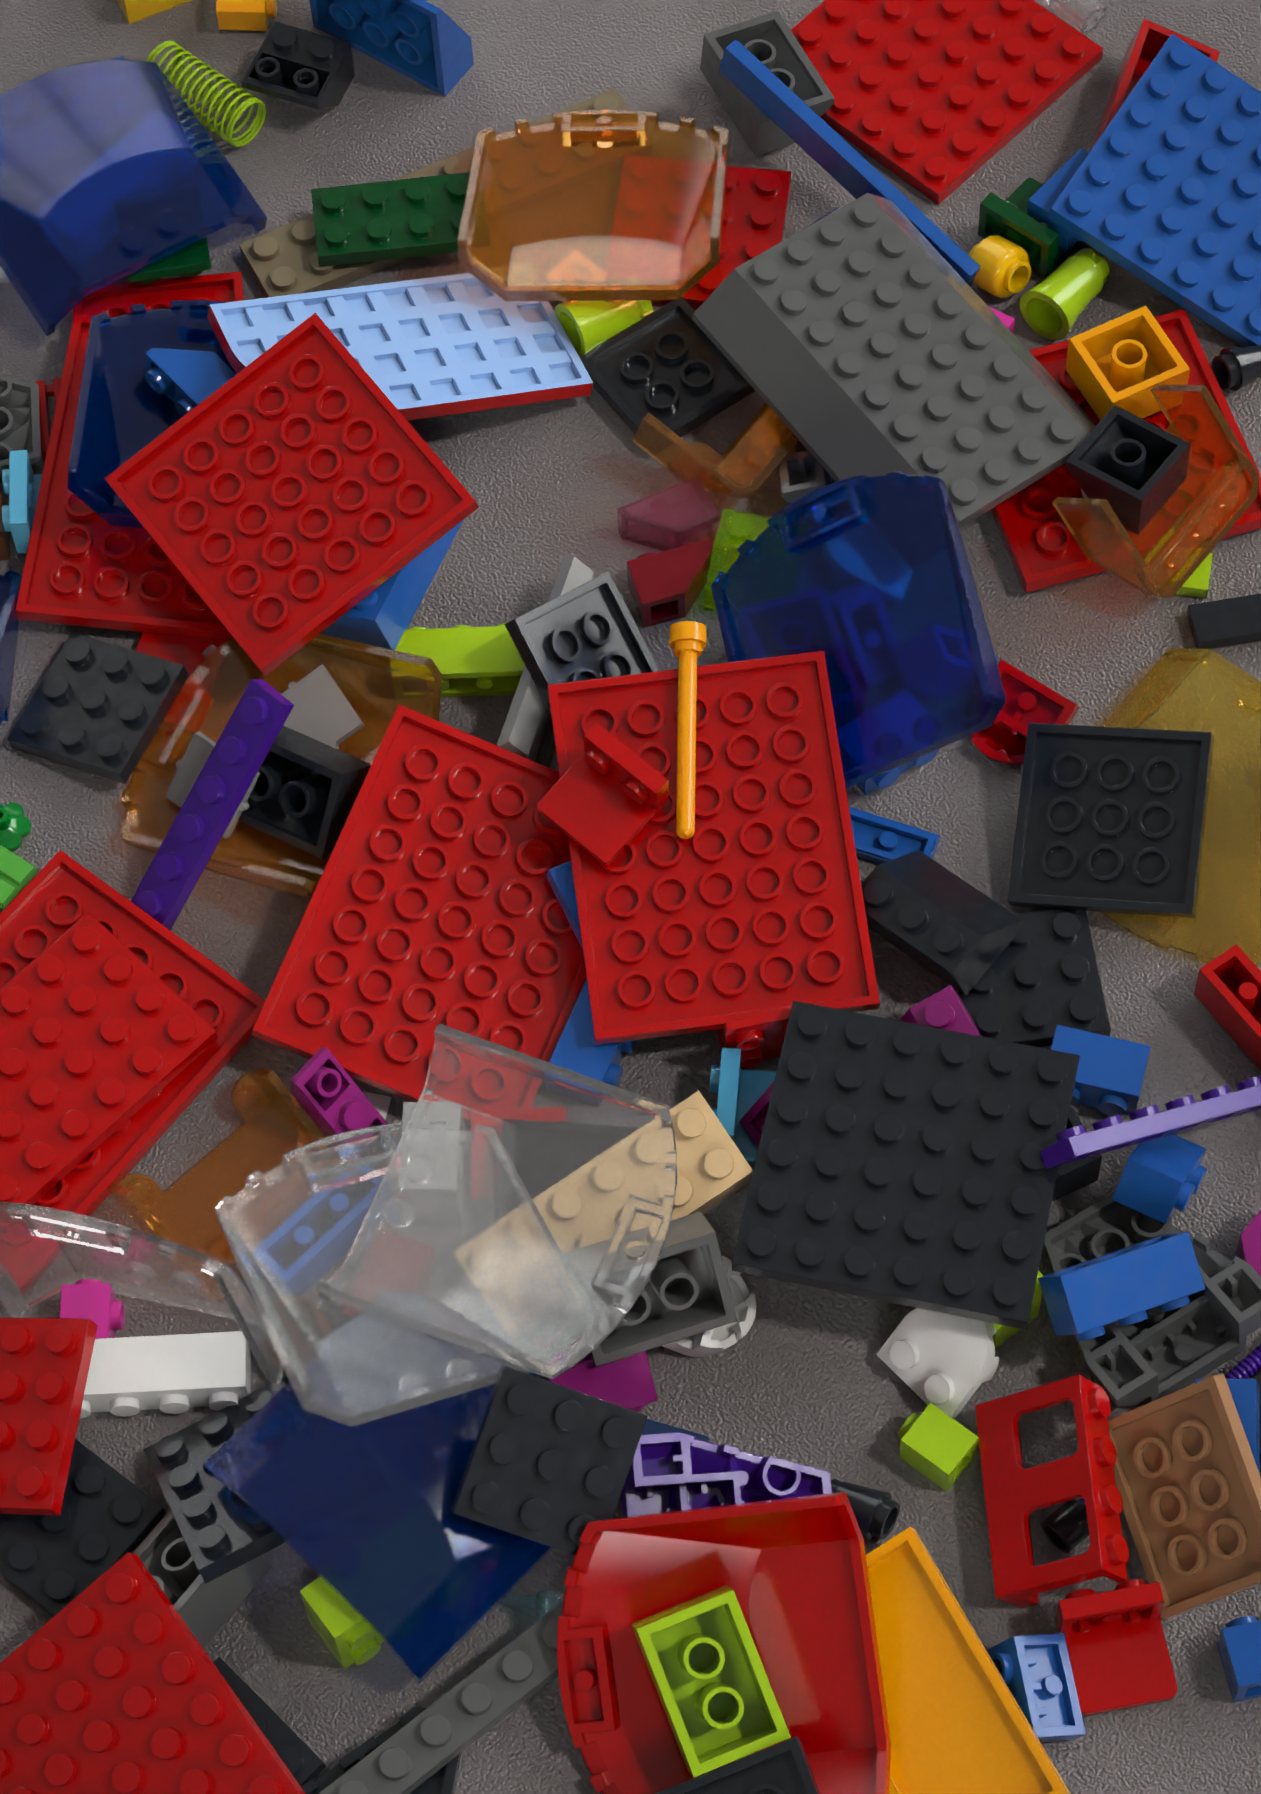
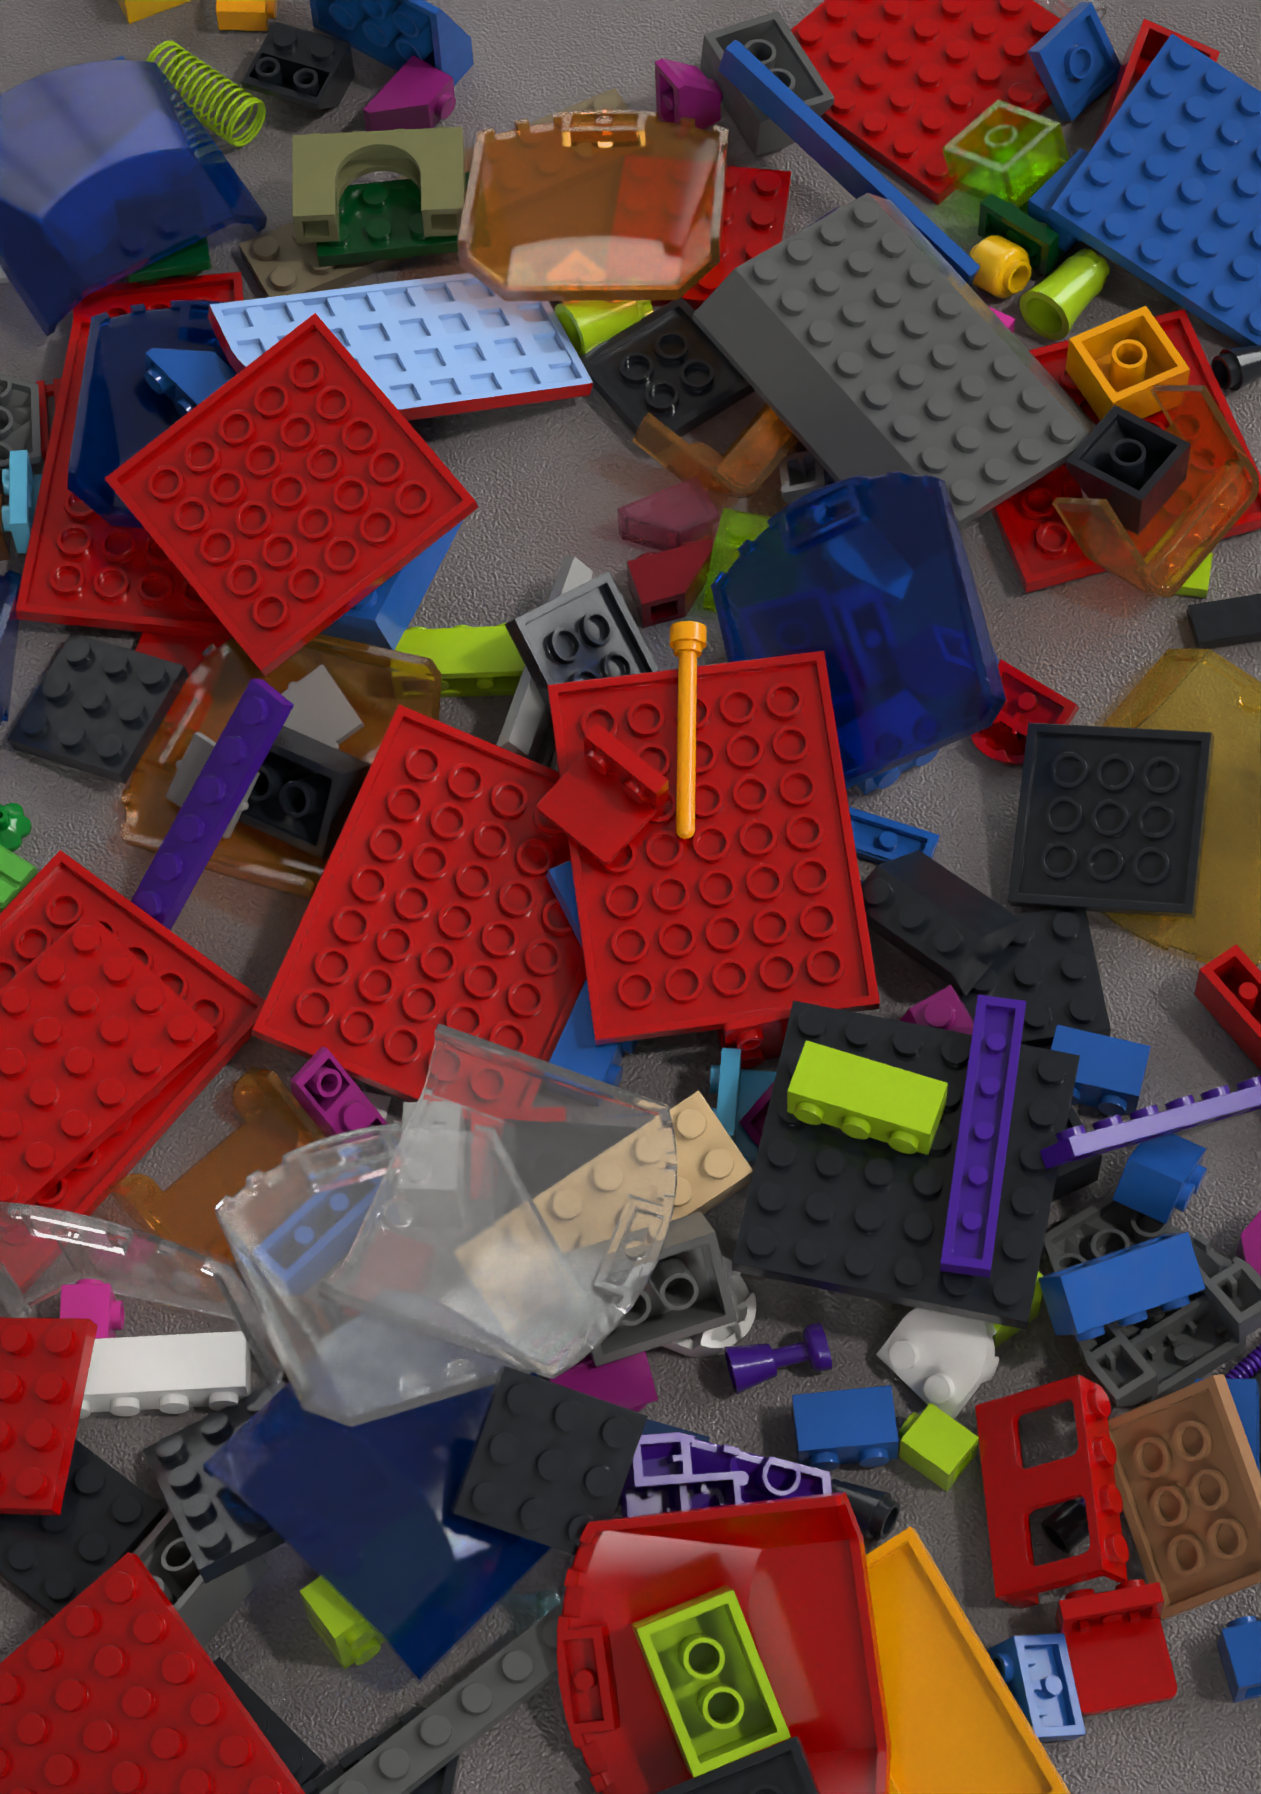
(331, 161): none -> olive arch
(412, 99): none -> magenta slope
(686, 93): none -> magenta slope
(759, 1362): none -> dark purple piece
(845, 1427): none -> blue brick
(866, 1098): none -> lime brick
(983, 1136): none -> dark purple plate
(1006, 153): none -> clear neon green brick
(1075, 61): none -> blue plate

